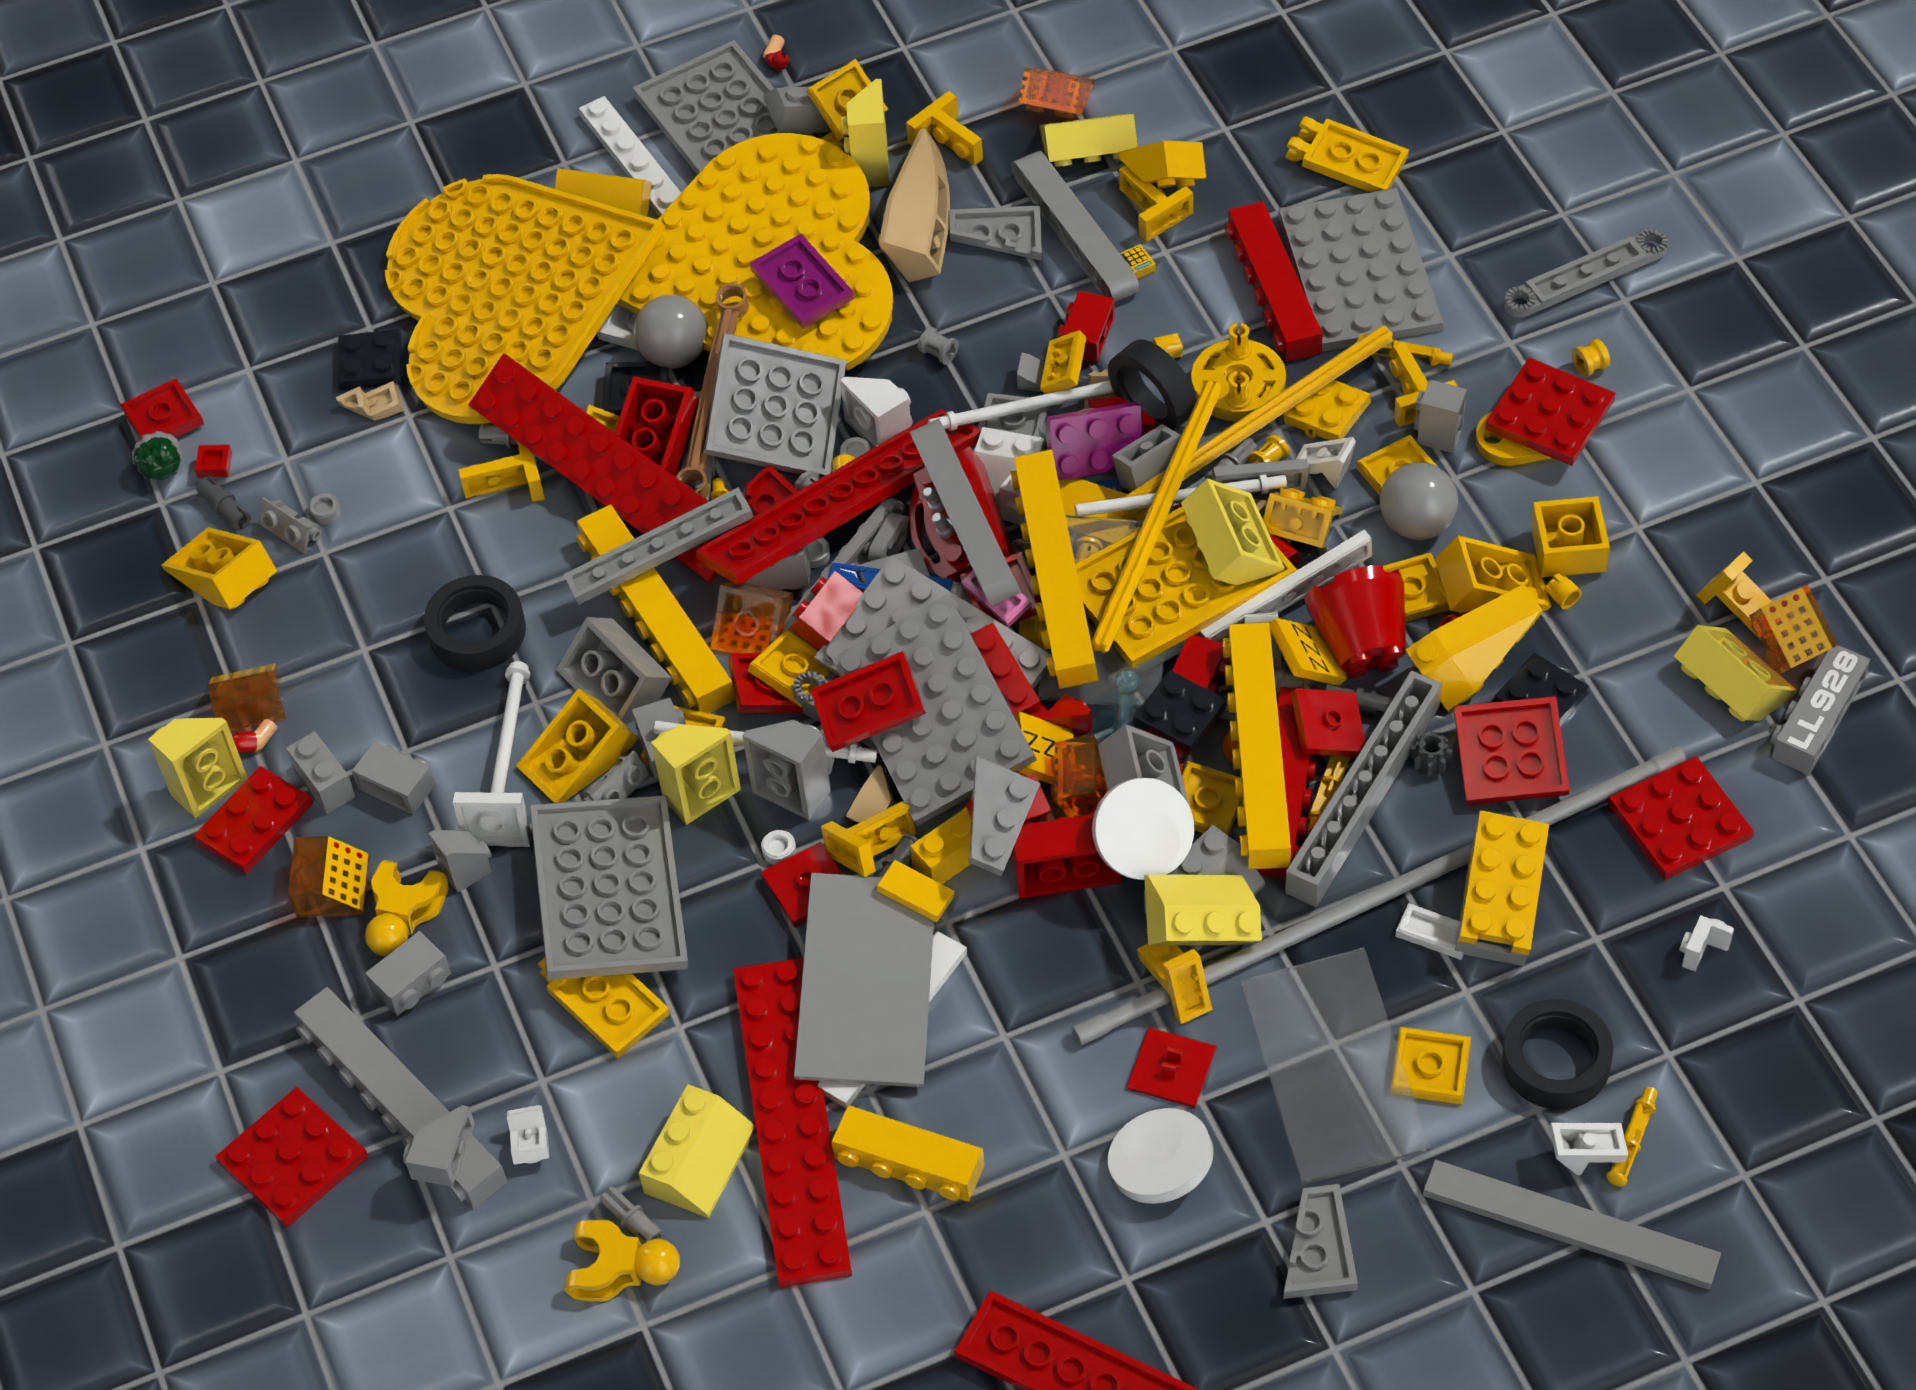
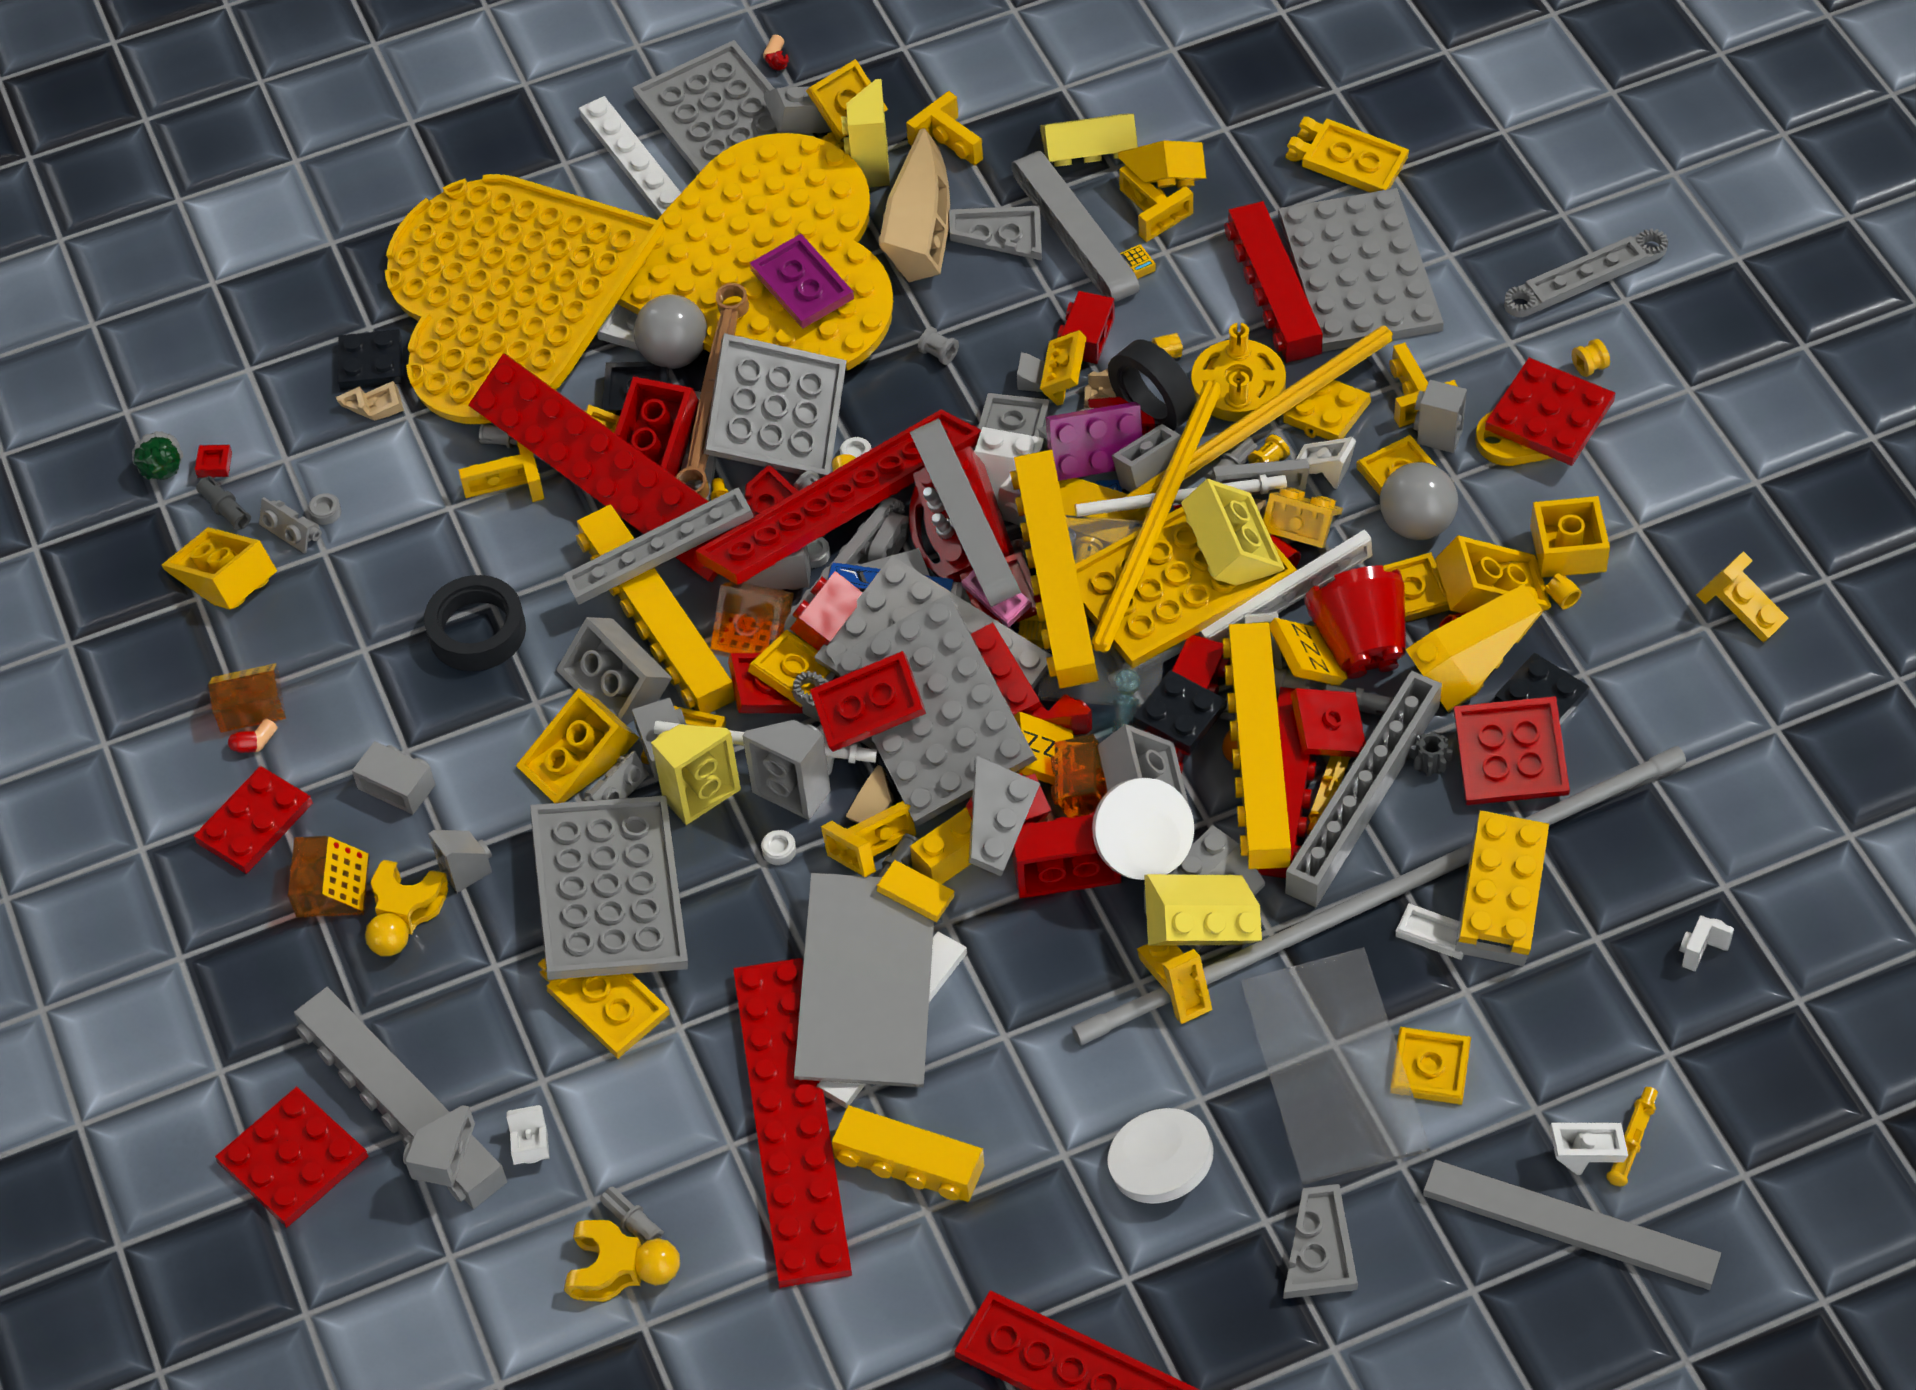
(164, 410): red plate -> none
(198, 761): light yellow slope -> none
(321, 772): light grey piece -> none
(408, 973): light grey brick -> none
(497, 815): white tile -> none
(612, 190): yellow brick -> none
(696, 1152): light yellow slope -> none
(791, 880): red plate -> none
(875, 408): white slope -> none
(954, 420): white bar -> none
(1055, 91): clear orange slope -> none
(1171, 1067): red piece -> none
(1211, 797): yellow tile -> none
(1434, 354): yellow piece -> none
(1567, 1016): black tyre -> none
(1680, 818): red plate -> none
(1733, 673): light yellow slope -> none
(1792, 630): slope -> none
(1820, 708): light grey brick -> none

